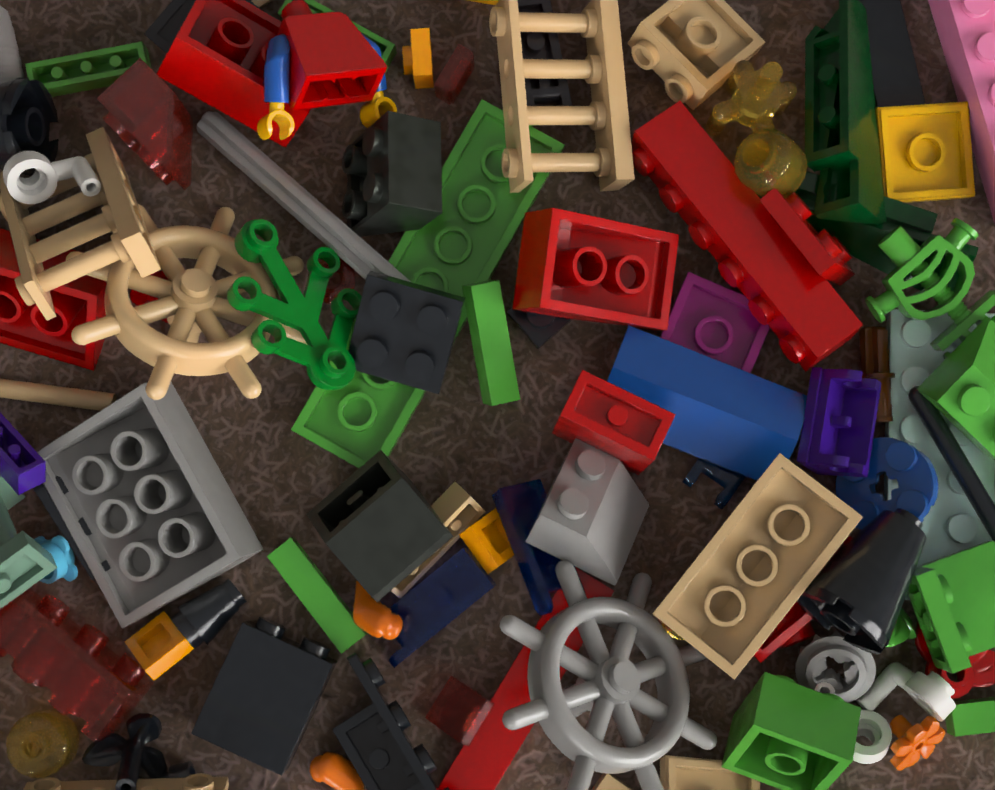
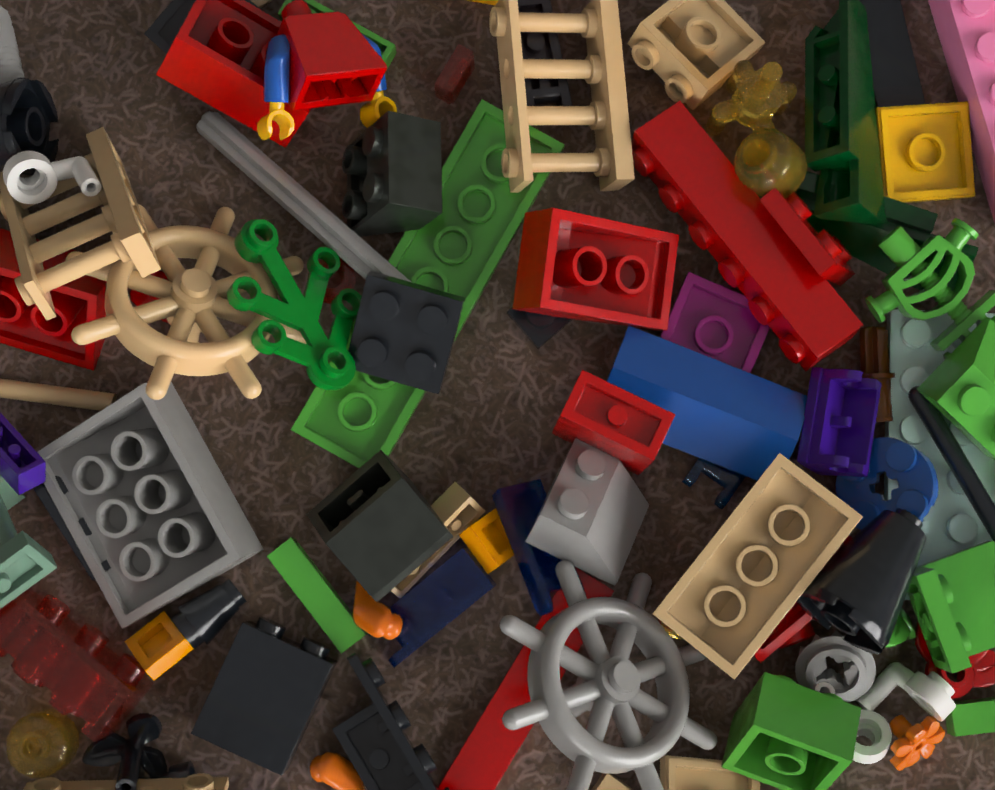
(63, 557): medium azure plate -> none
(86, 69): bright green piece -> none
(152, 117): clear red slope -> none
(418, 58): light orange plate -> none
(459, 710): clear red tile -> none
(491, 342): bright green piece -> none

